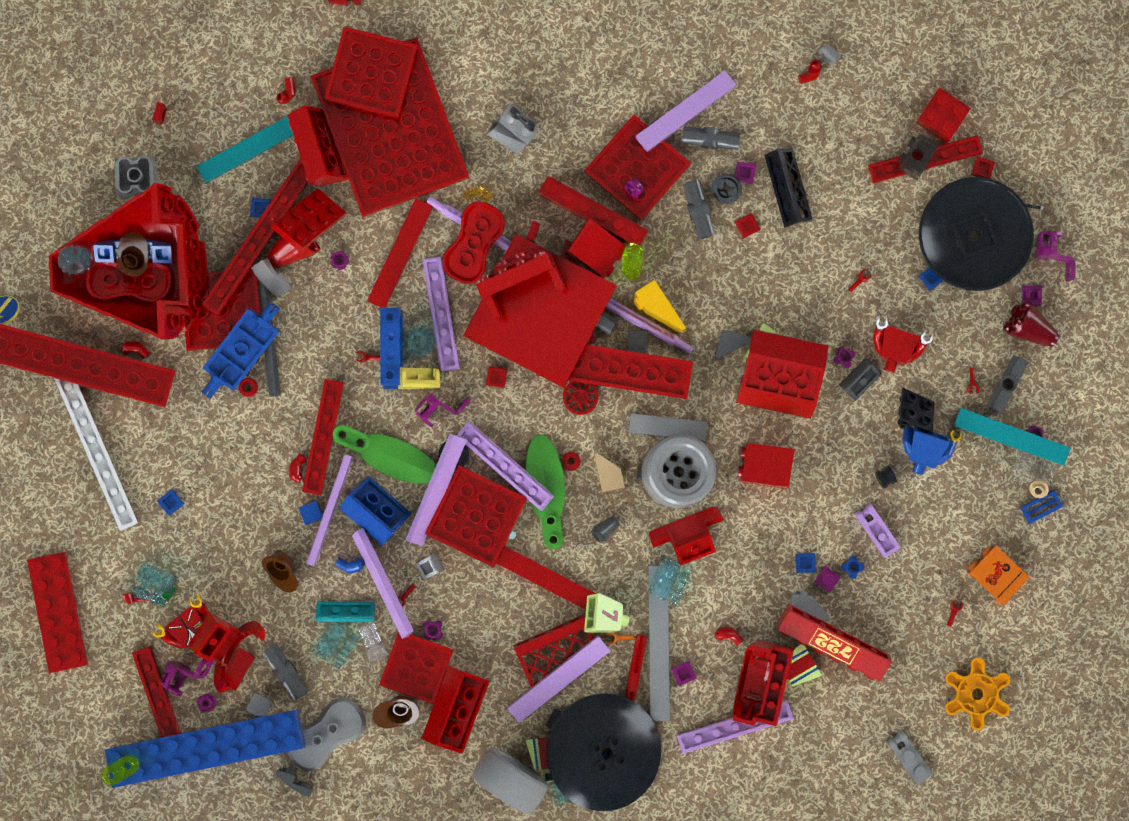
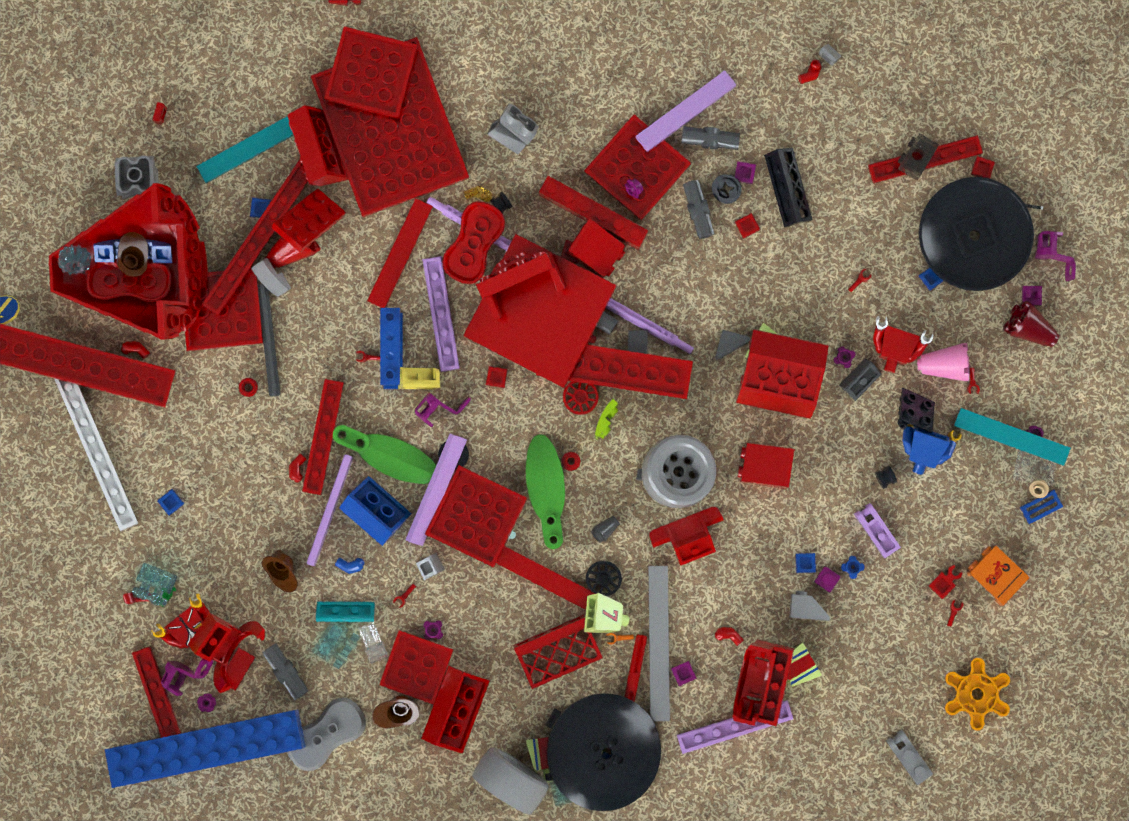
(57, 612): red plate -> none
(119, 770): clear neon green plate -> none
(240, 349): blue plate -> none
(259, 705): light grey slope -> none
(288, 93): red arm -> none
(288, 777): dark grey slope -> none
(310, 513): blue tile -> none
(334, 260): magenta plate -> none
(382, 583): lavender tile -> none
(415, 336): clear light blue gear -> none
(501, 202): none -> black wheel
(506, 466): lavender tile -> none
(533, 231): red tile -> none
(558, 679): lavender tile -> none
(603, 424): none -> lime slope
(603, 578): none -> black wheel
(609, 475): tan slope -> none
(632, 263): clear neon green plate -> none
(655, 304): yellow slope -> none
(664, 579): clear light blue plate -> none
(666, 426): light grey tile -> none
(833, 642): red brick -> none
(943, 115): red brick -> none
(943, 583): none -> red plate
(946, 363): none -> bright pink cone
(1013, 374): dark grey piece -> none

